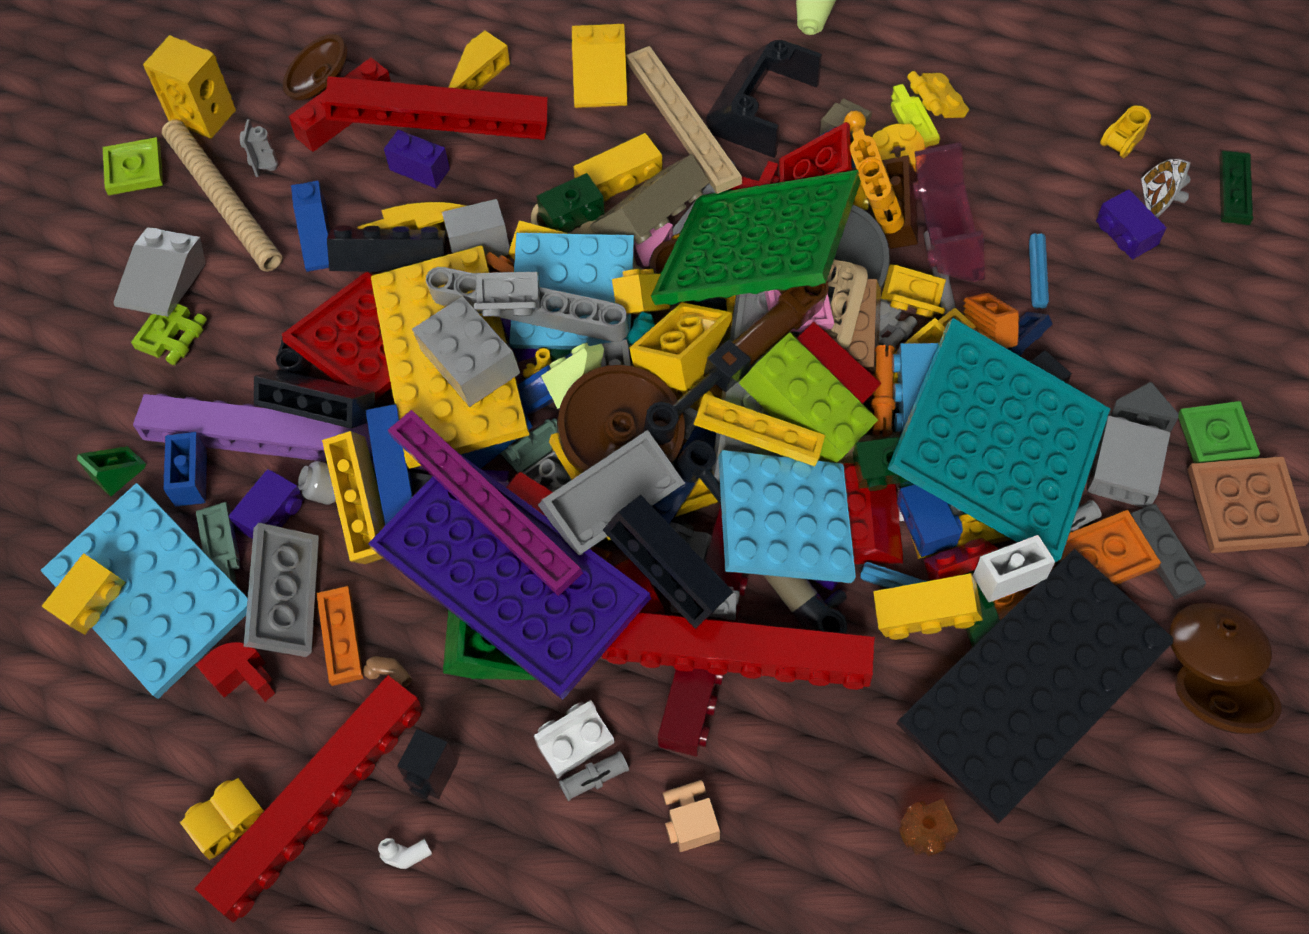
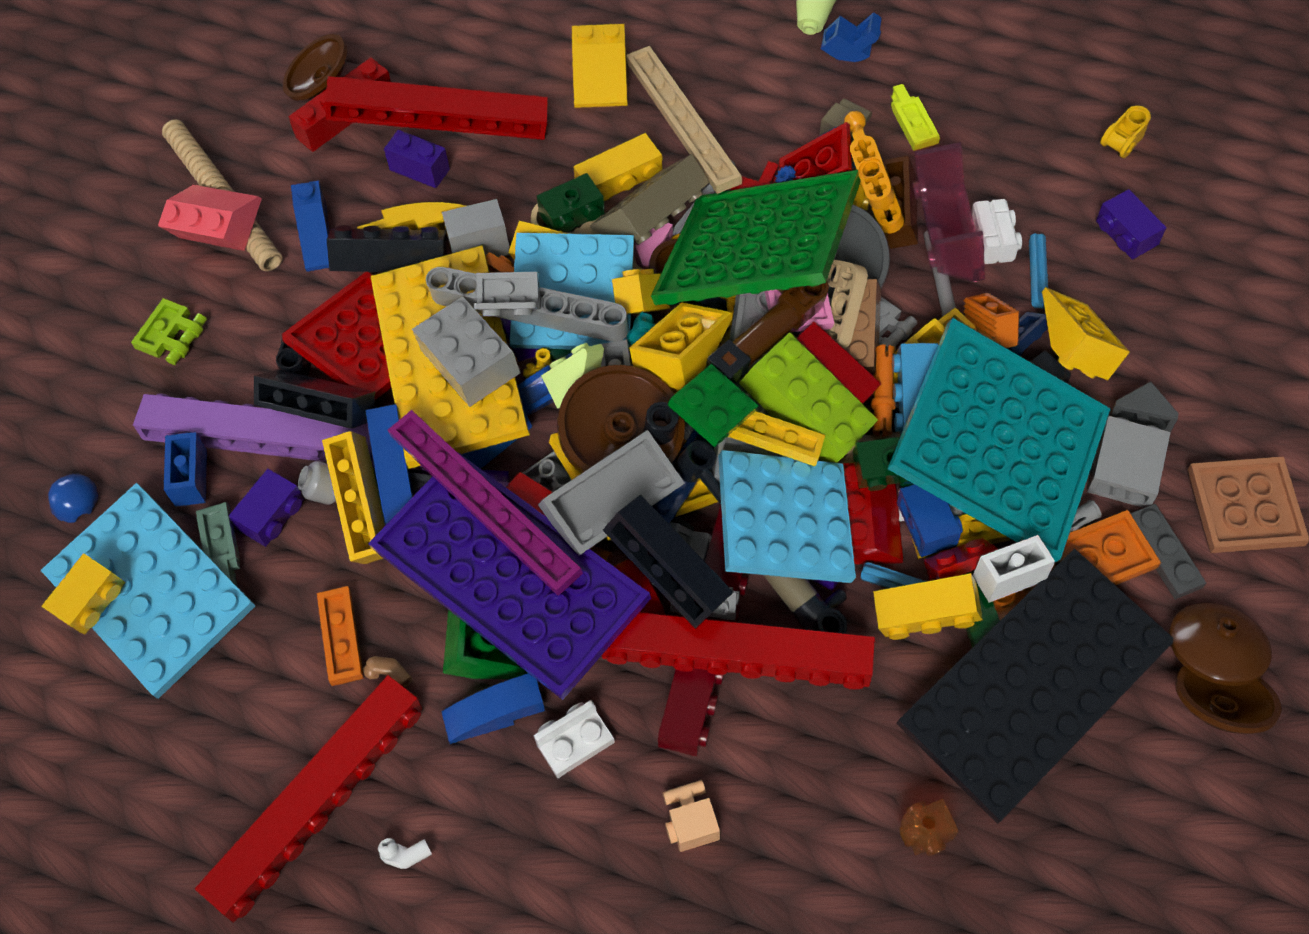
(72, 497): none -> blue hair
(111, 467): green slope -> none
(132, 166): lime plate -> none
(159, 271): light grey slope -> none
(190, 86): yellow piece -> none
(211, 216): none -> coral slope
(222, 818): yellow brick -> none
(232, 665): red brick -> none
(258, 148): light grey hinge -> none
(281, 590): light grey plate -> none
(427, 765): black brick -> none
(480, 62): yellow slope -> none
(493, 708): none -> blue slope
(531, 448): sand green hinge -> none
(594, 775): light grey pin -> none
(712, 405): none -> green plate
(736, 109): black windscreen -> none
(785, 174): none -> blue piece
(851, 42): none -> blue brick
(899, 135): yellow plate -> none
(913, 289): yellow bracket -> none
(938, 94): yellow plate -> none
(998, 230): none -> white brick
(1081, 336): none -> yellow slope
(1164, 185): shield -> none
(1218, 433): bright green plate -> none
(1236, 187): dark green tile -> none

